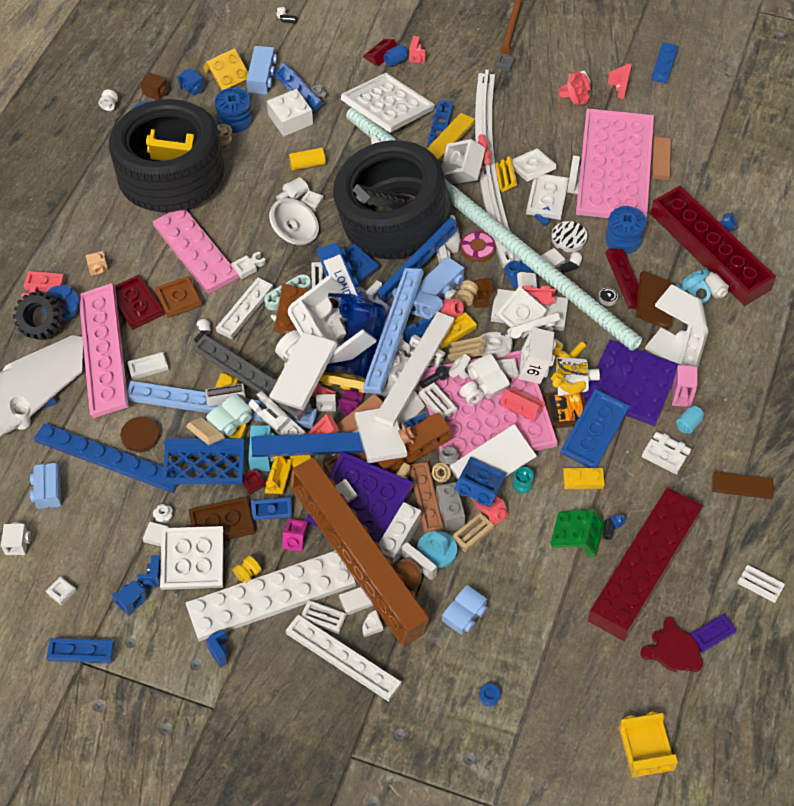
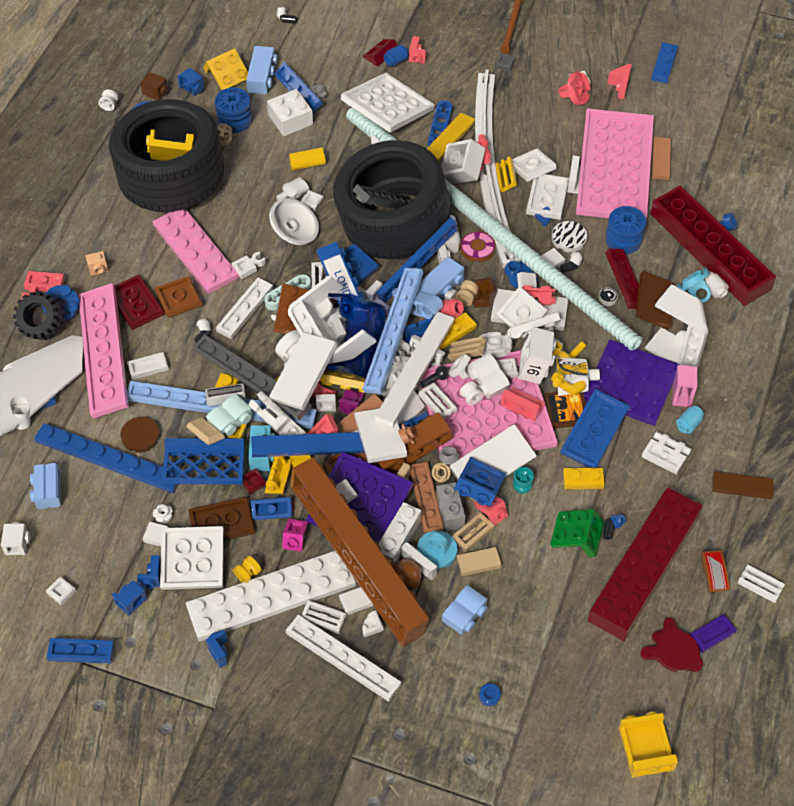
(478, 561): none -> tan tile
(715, 570): none -> slope

